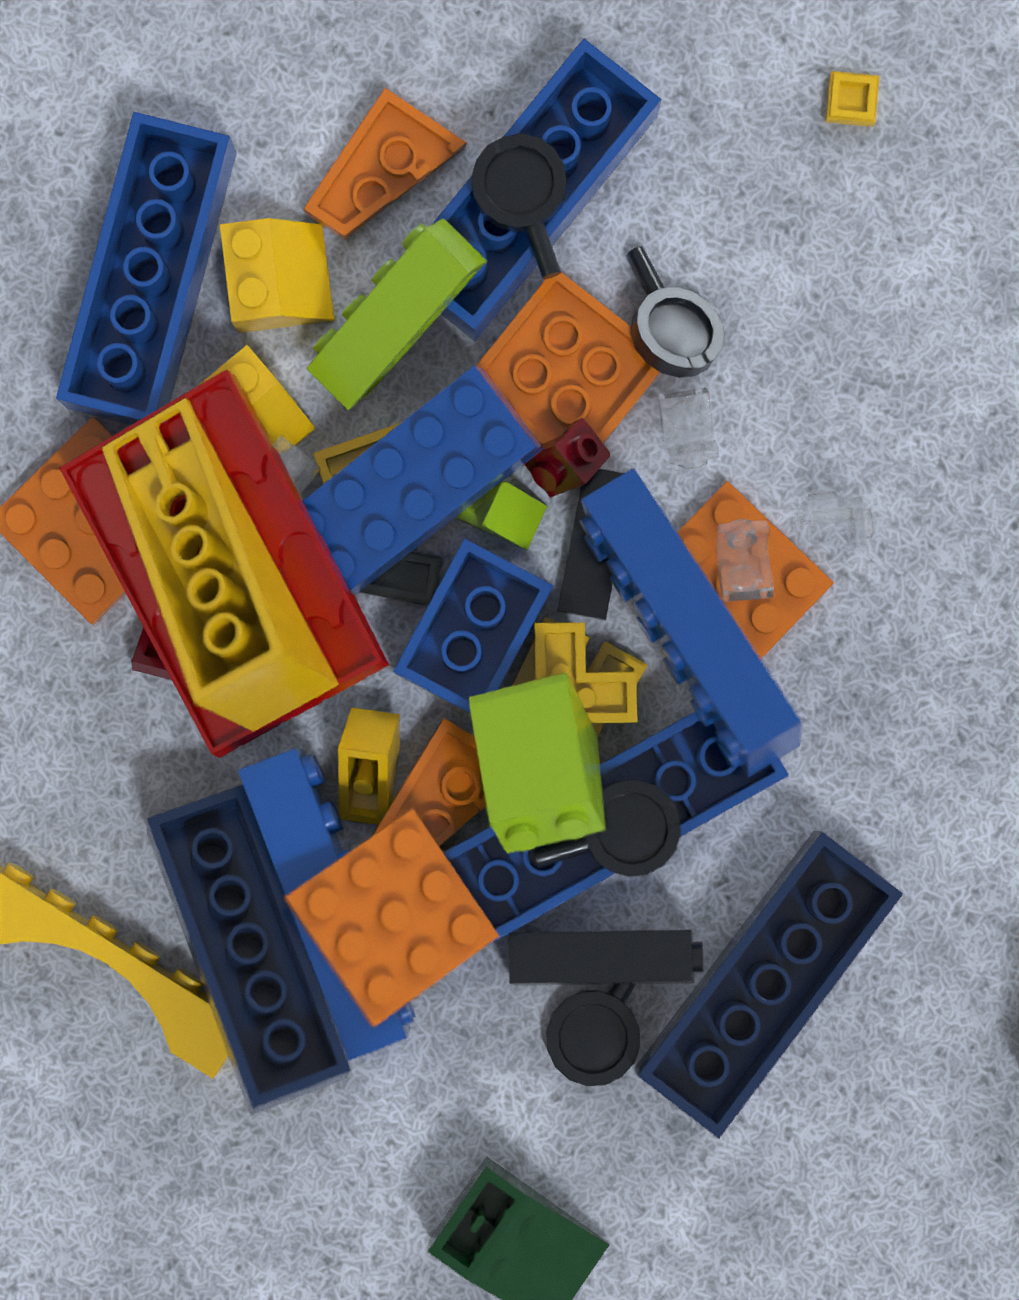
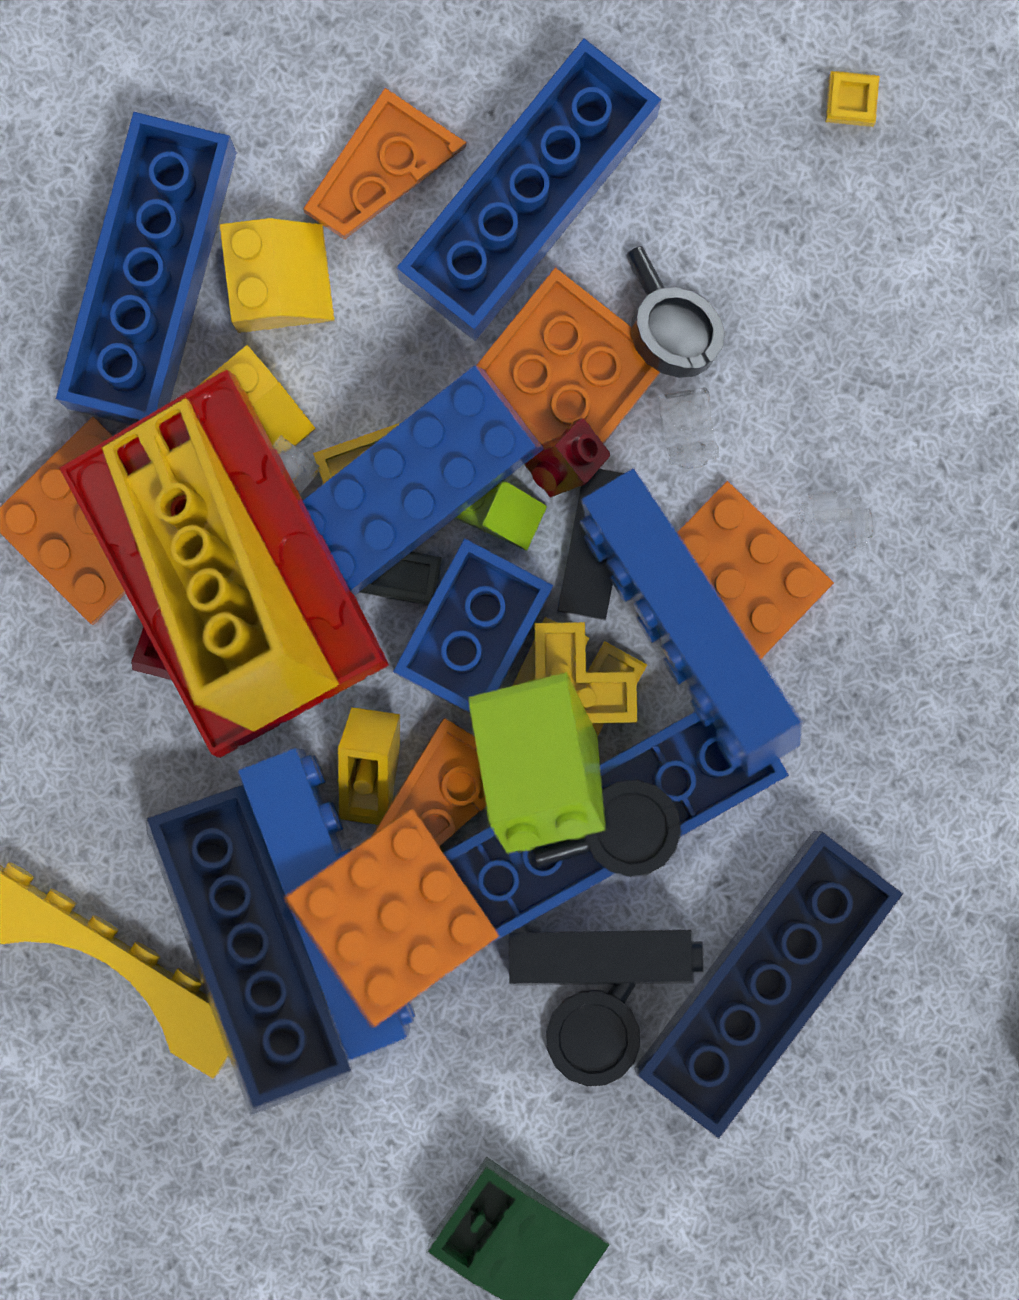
(395, 313): lime brick -> none
(521, 188): black piece -> none
(744, 560): clear bracket -> none

